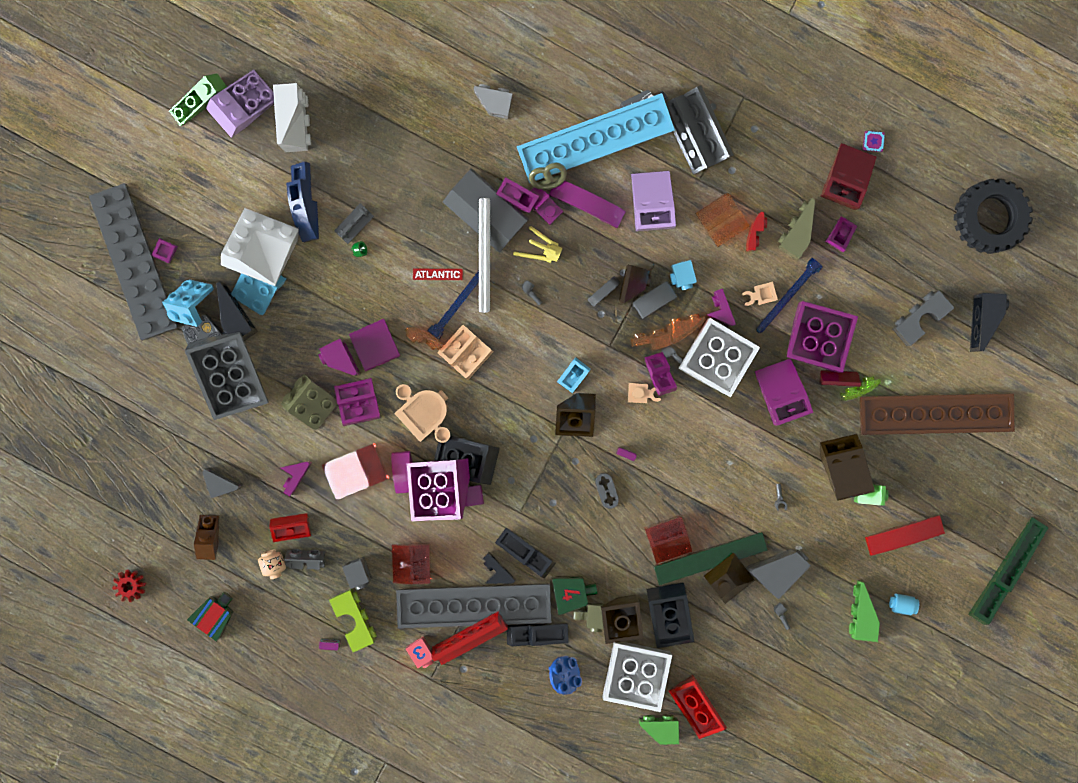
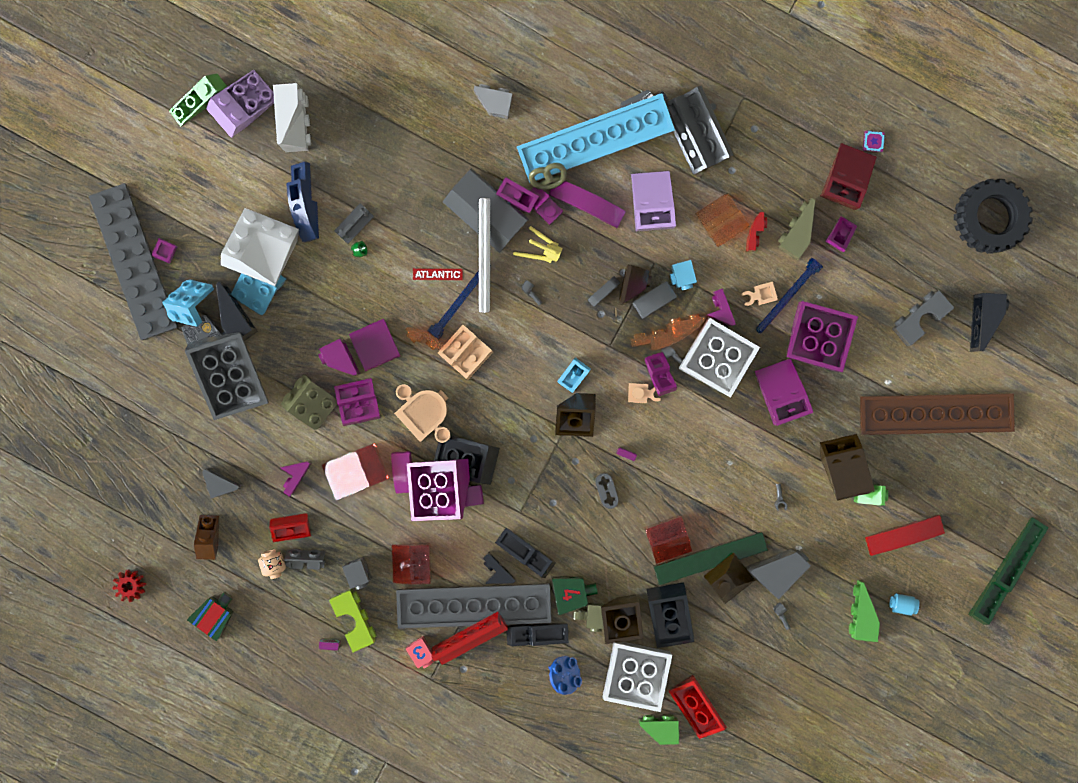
(844, 378): dark red slope -> none
(867, 385): clear neon green slope -> none

